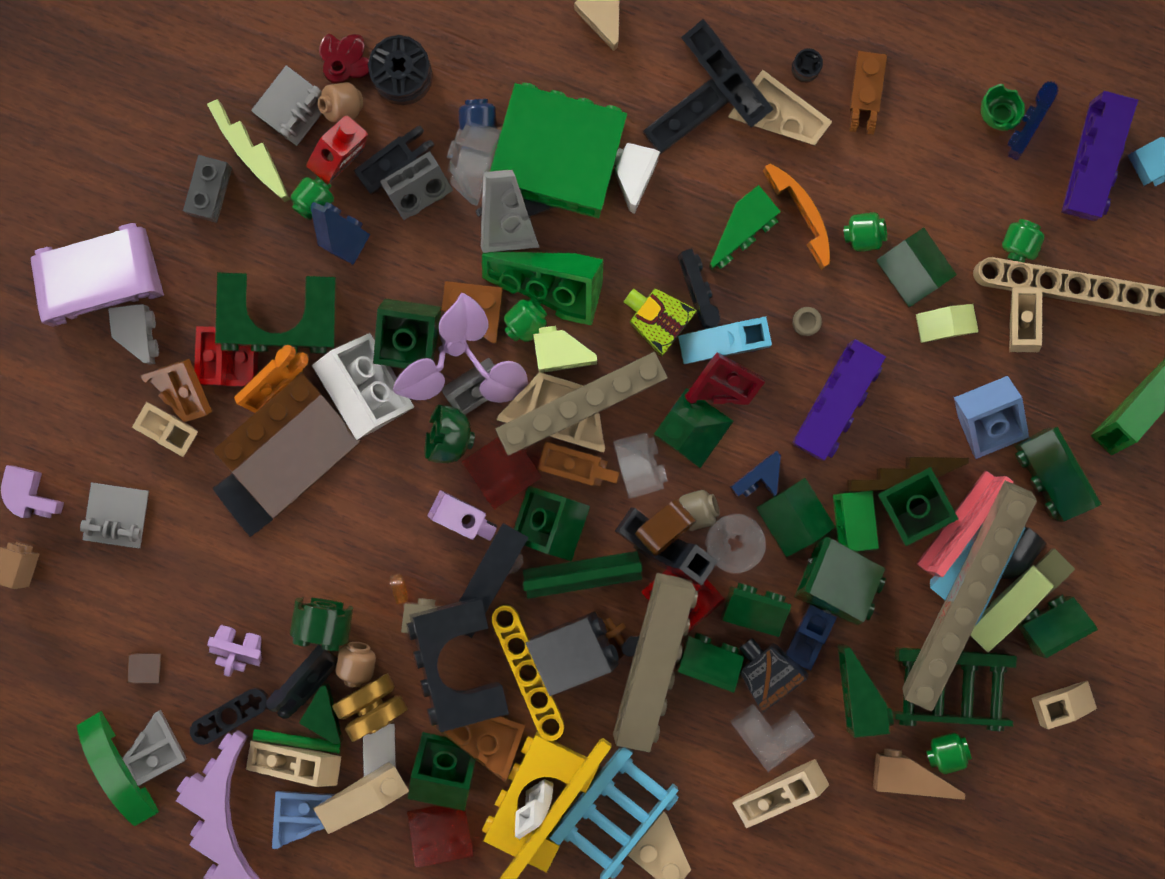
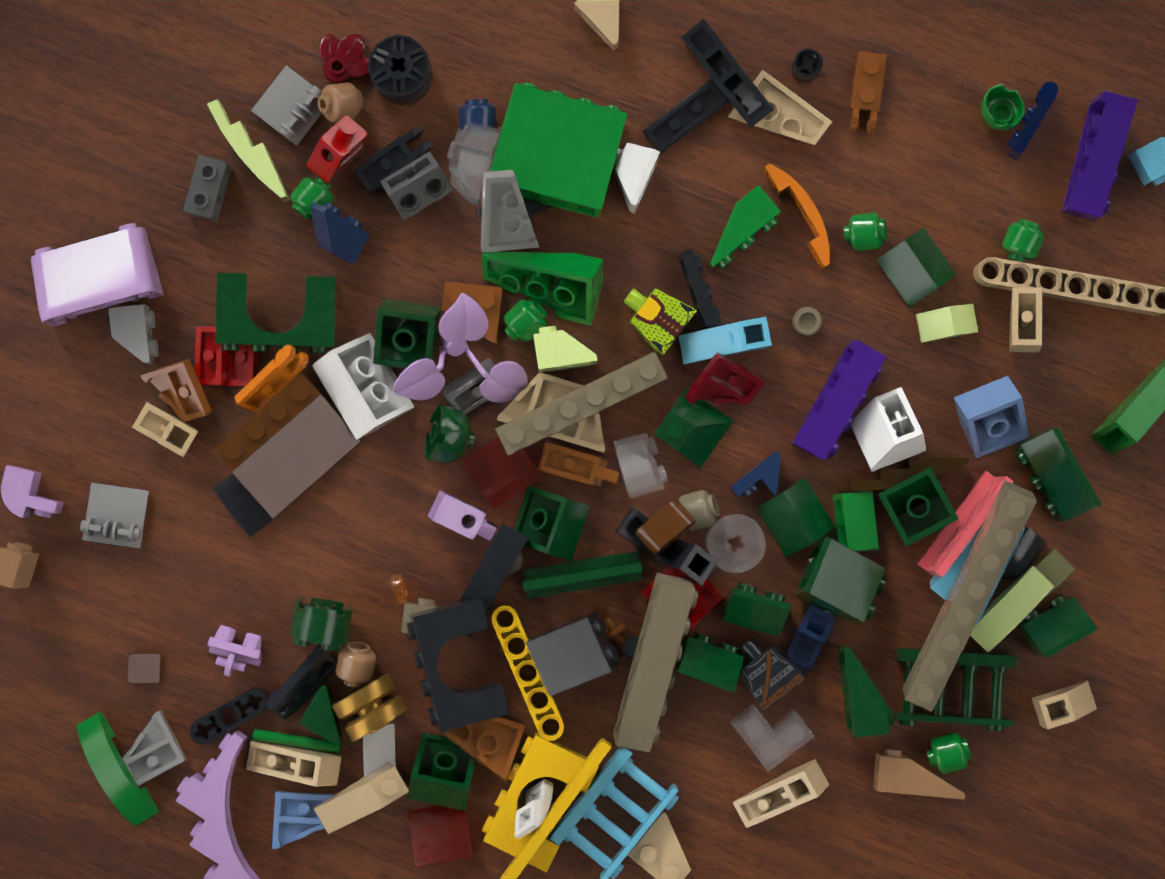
(888, 430): none -> white slope

